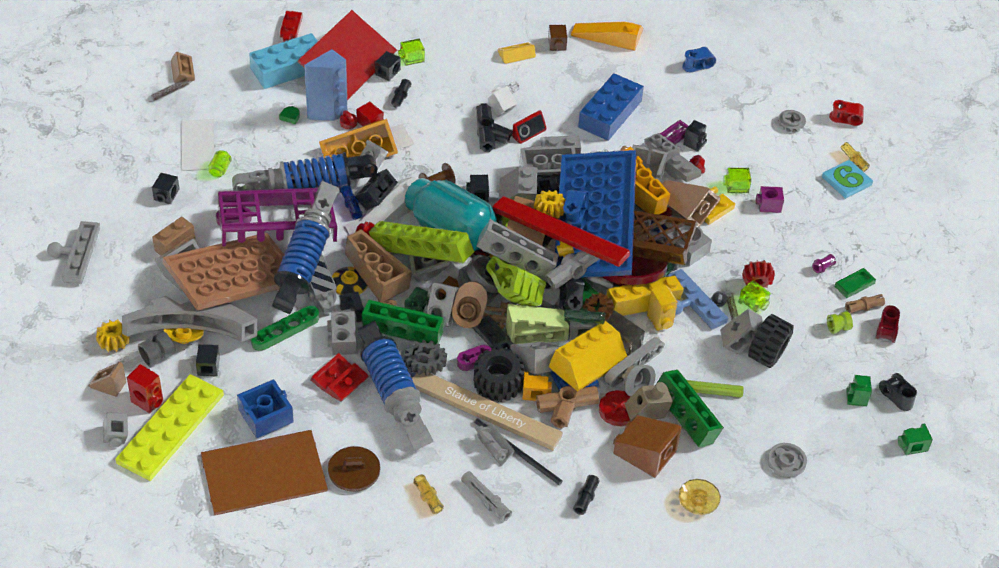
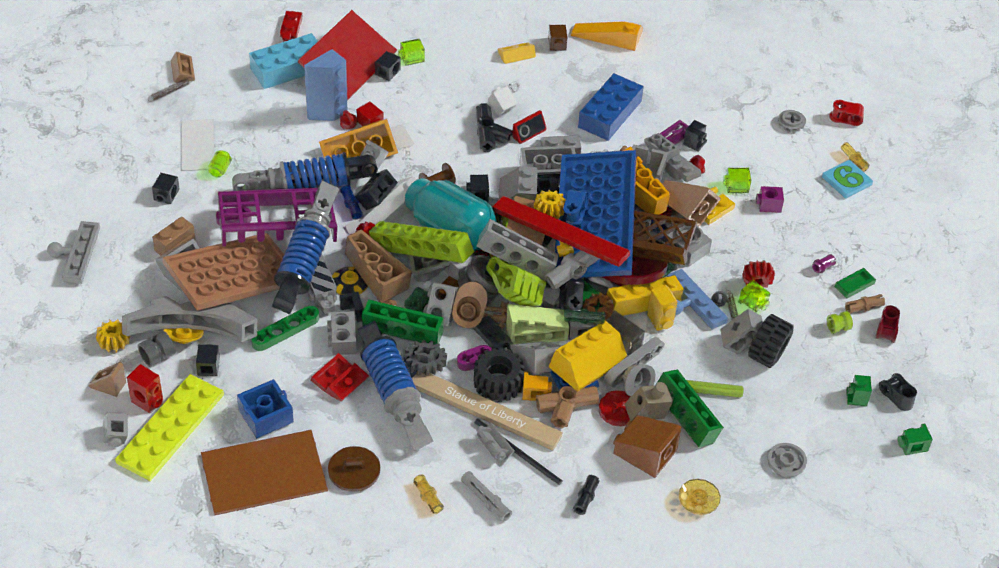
(290, 114): green tile -> none
(401, 93): black axle -> none
(699, 59): blue piece -> none

